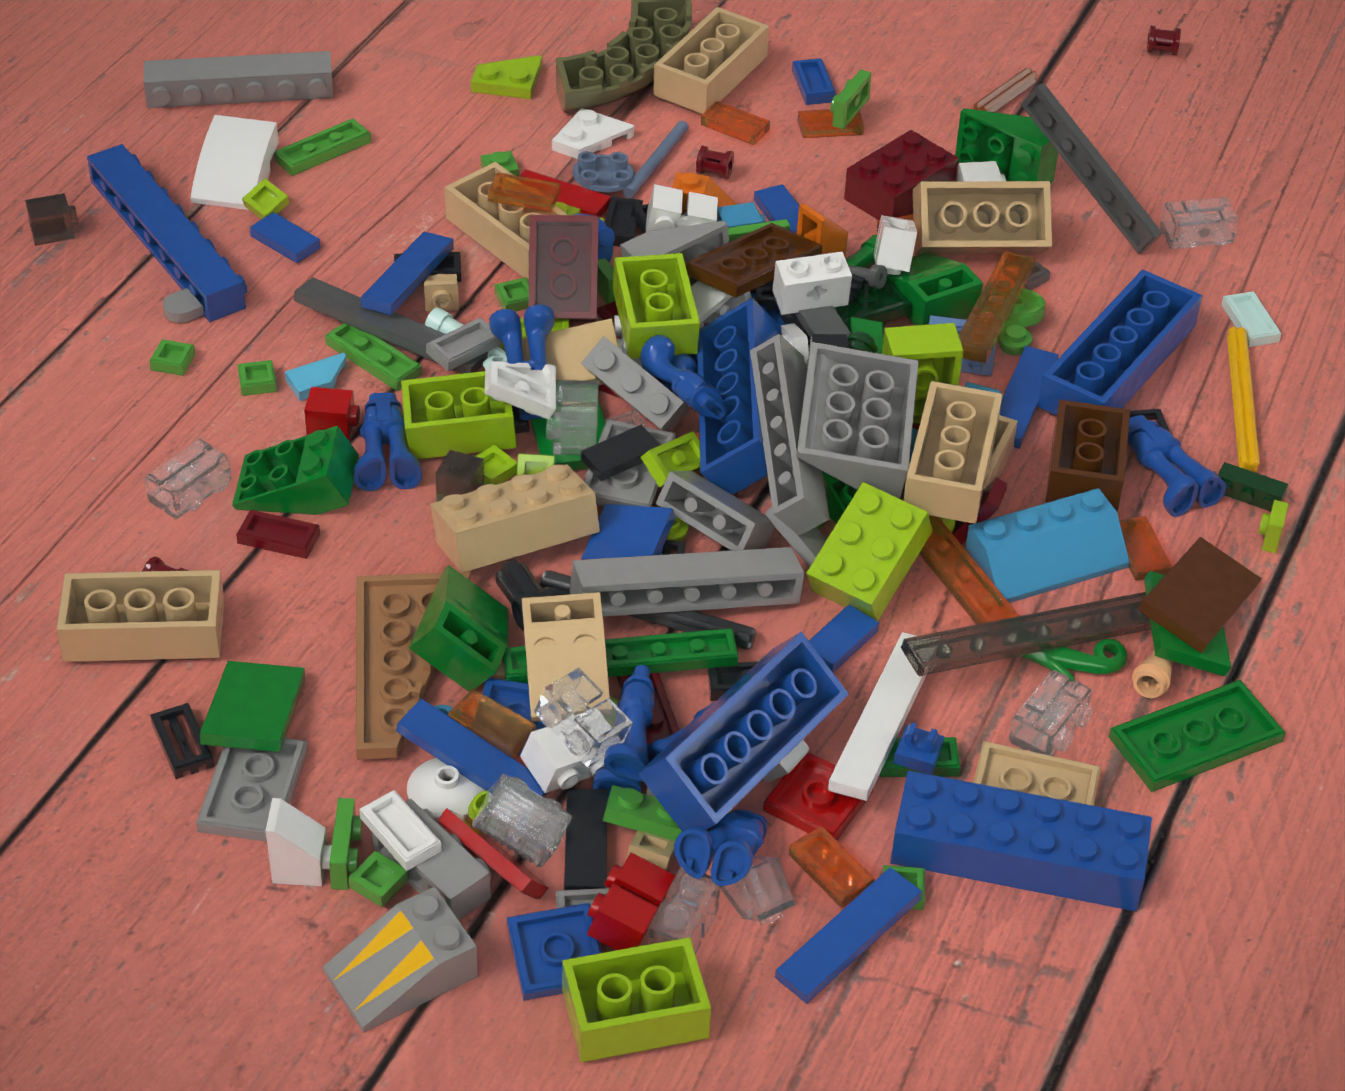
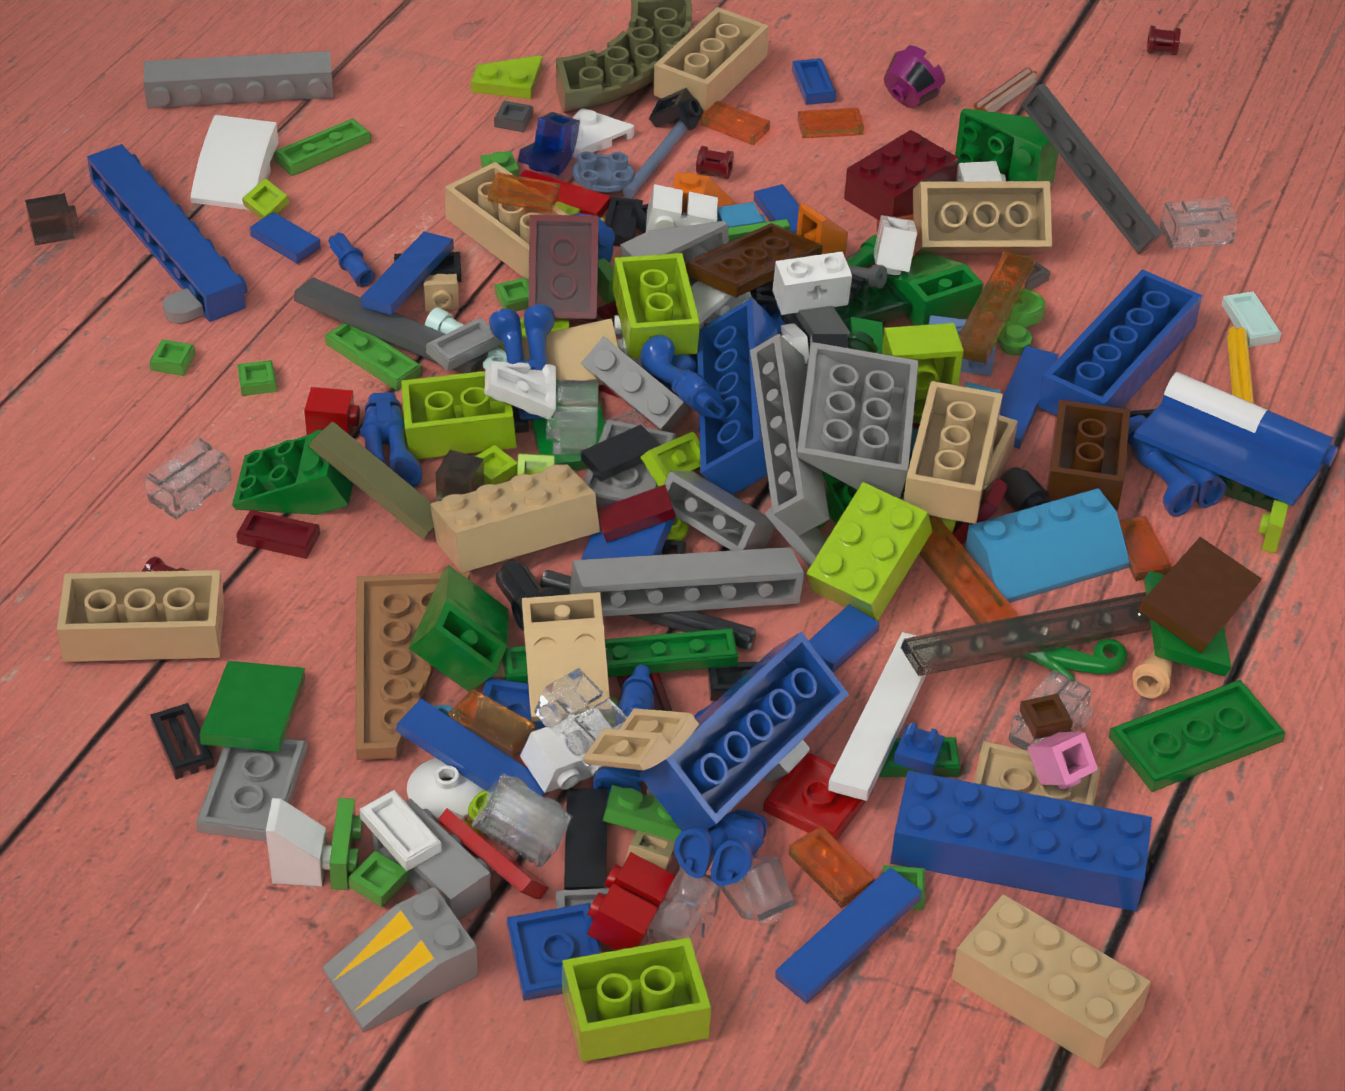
(316, 374): medium azure tile -> none
(351, 260): none -> blue axle
(375, 479): none -> olive tile
(513, 116): none -> dark grey tile
(553, 144): none -> clear blue brick
(636, 513): none -> dark red tile
(642, 740): none -> tan slope
(677, 106): none -> black bracket
(851, 99): bright green plate -> none
(912, 77): none -> magenta cone
(1023, 490): none -> black brick
(1046, 716): none -> reddish brown tile
(1050, 980): none -> tan brick
(1062, 759): none -> bright pink brick
(1237, 439): none -> blue door

